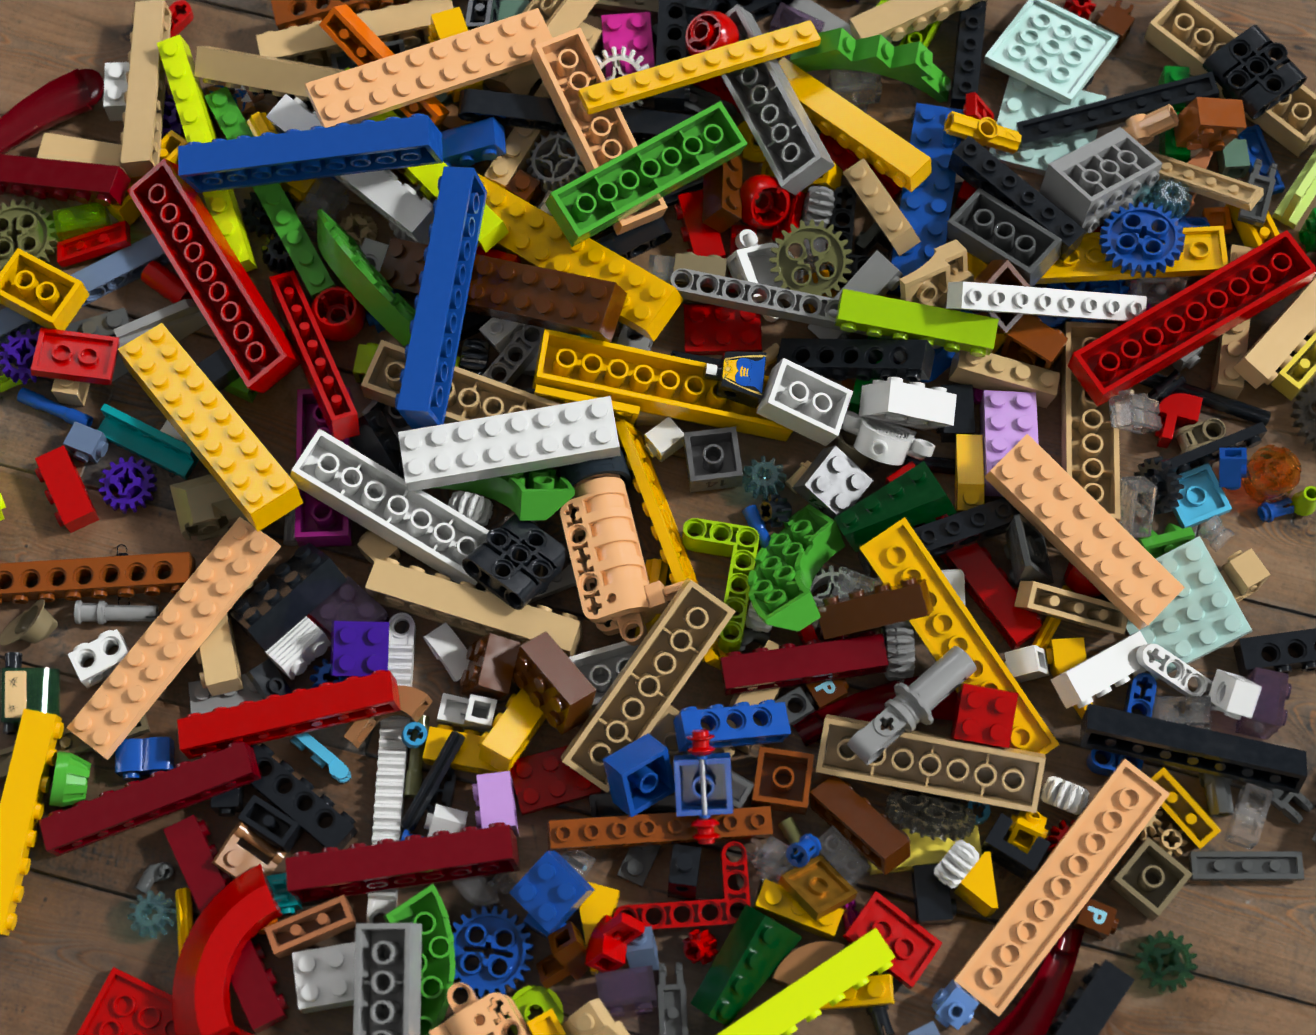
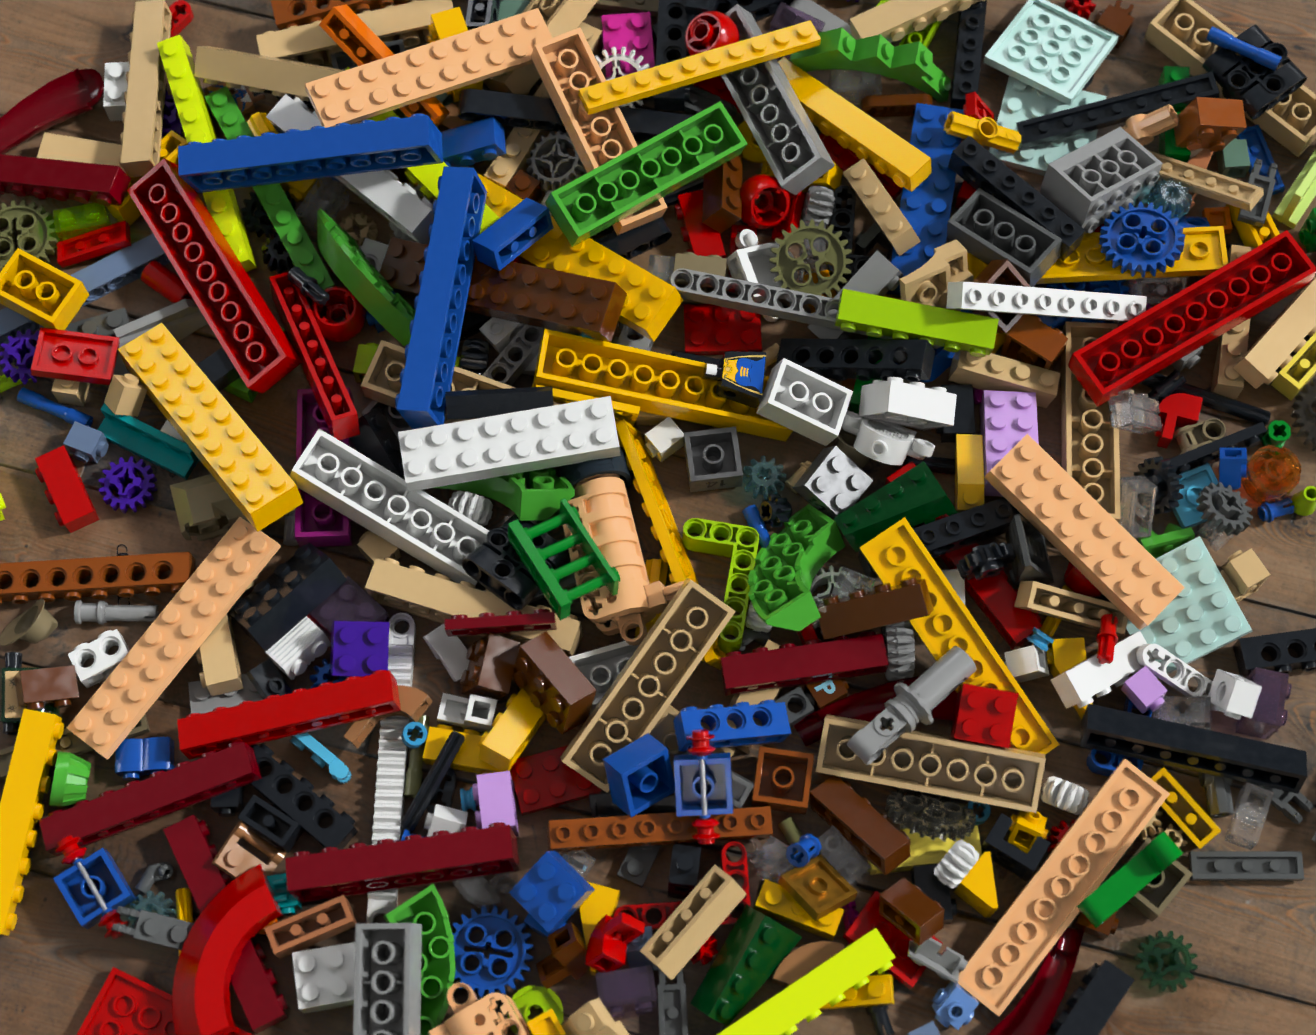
(46, 687): none -> reddish brown brick
(93, 886): none -> blue brick
(125, 395): none -> tan brick
(154, 928): none -> dark grey hinge
(308, 286): none -> black axle
(467, 800): none -> dark azure bush
(496, 401): none -> black tile
(511, 622): none -> dark red plate
(512, 234): none -> blue brick
(547, 578): none -> green fence
(693, 922): none -> tan brick
(893, 104): none -> reddish brown beam
(911, 911): none -> reddish brown brick
(945, 964): none -> light grey hinge
(986, 561): none -> black gear
(1040, 639): none -> dark azure bush
(1107, 638): none -> red axle
(1130, 879): none -> green beam
(1145, 690): none -> lavender brick
(1224, 509): none -> dark grey gear
(1258, 55): none -> blue piece
(1280, 428): none -> green bush

